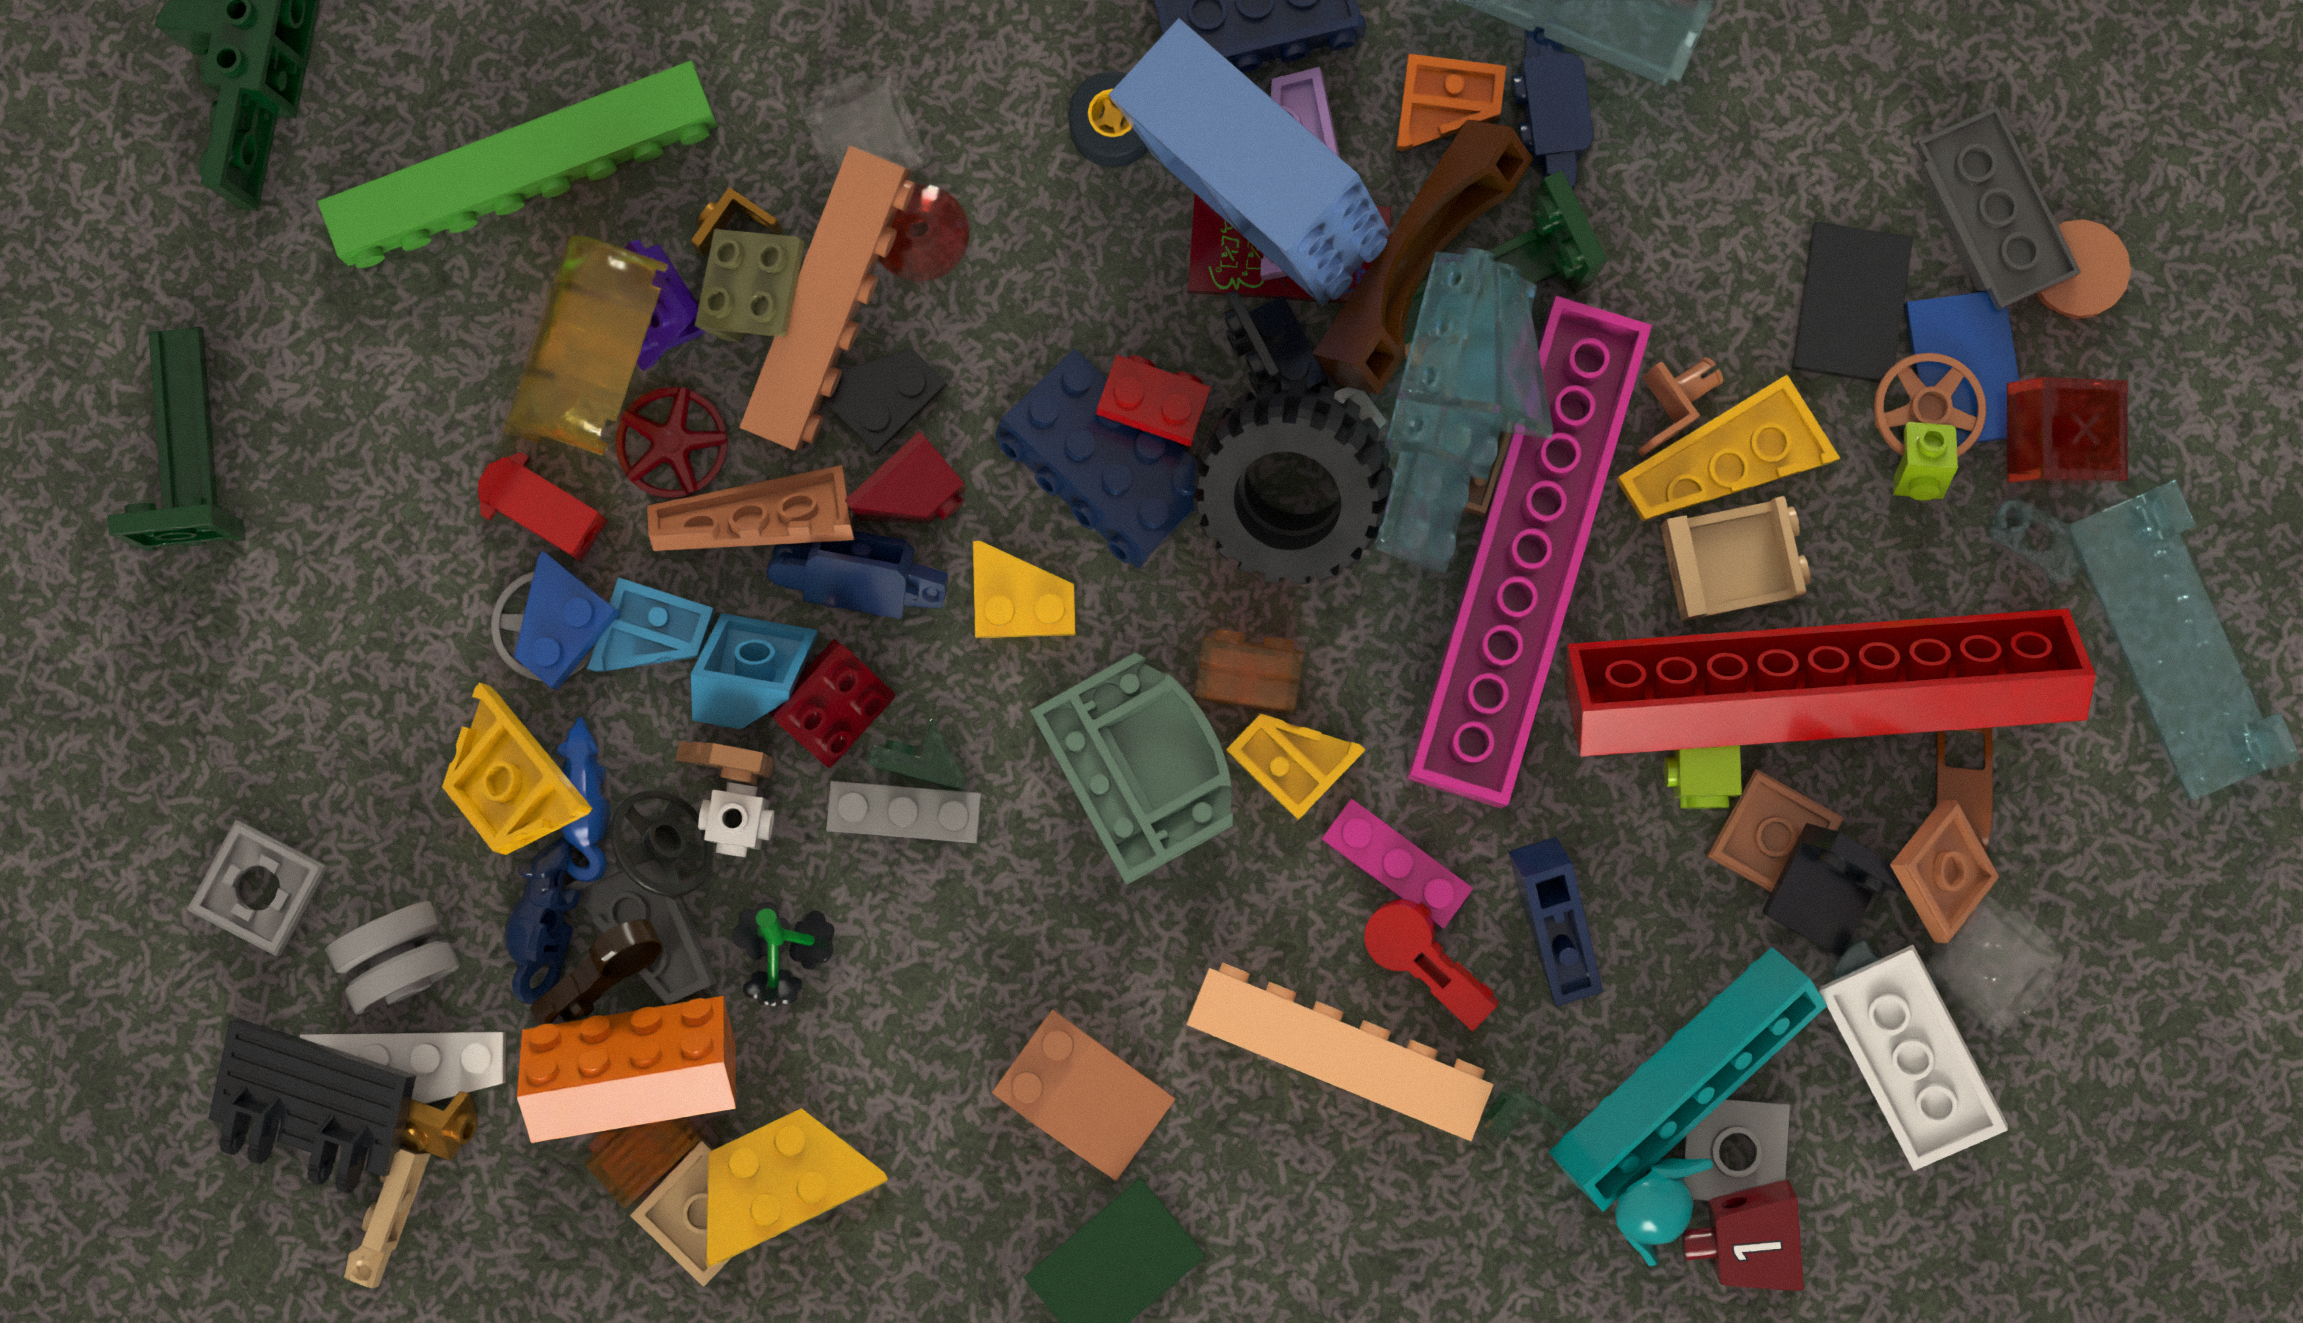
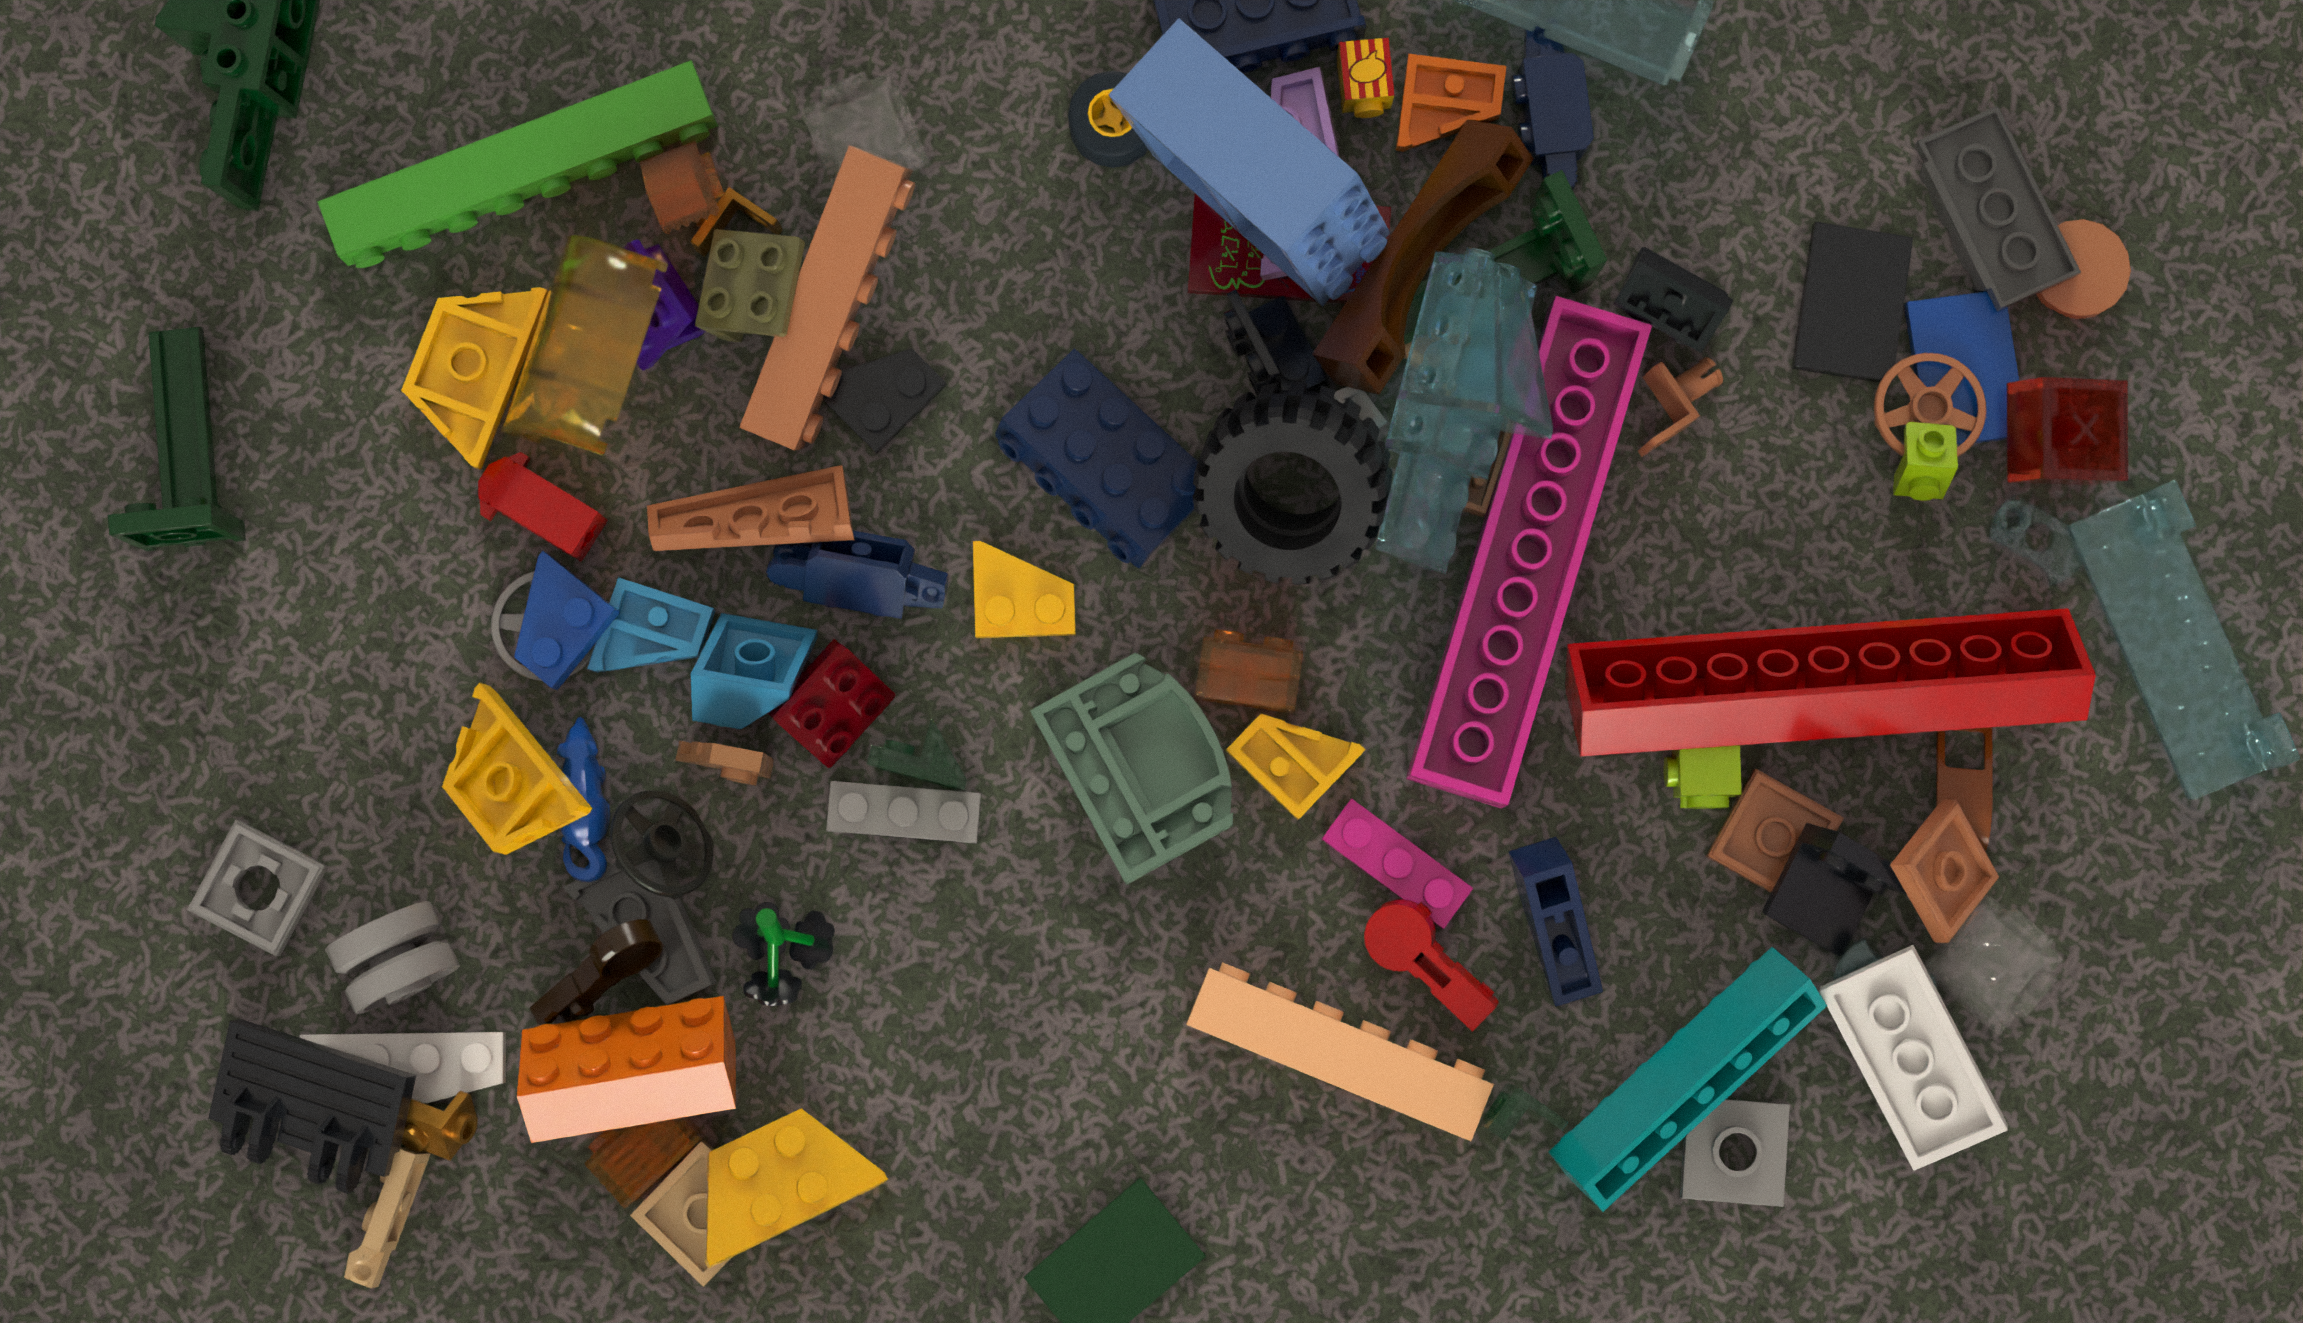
(472, 364): none -> yellow wing
(536, 924): dark blue animal -> none
(671, 442): dark red wheel -> none
(682, 186): none -> clear orange brick
(755, 824): white brick -> none
(909, 487): dark red slope -> none
(939, 248): clear red dish -> none
(1083, 1095): nougat slope -> none
(1154, 399): red bracket -> none
(1365, 77): none -> yellow brick
(1658, 1205): teal piece -> none
(1672, 300): none -> black bracket
(1735, 559): tan panel -> none
(1738, 450): yellow wing -> none
(1752, 1238): dark red torso -> none

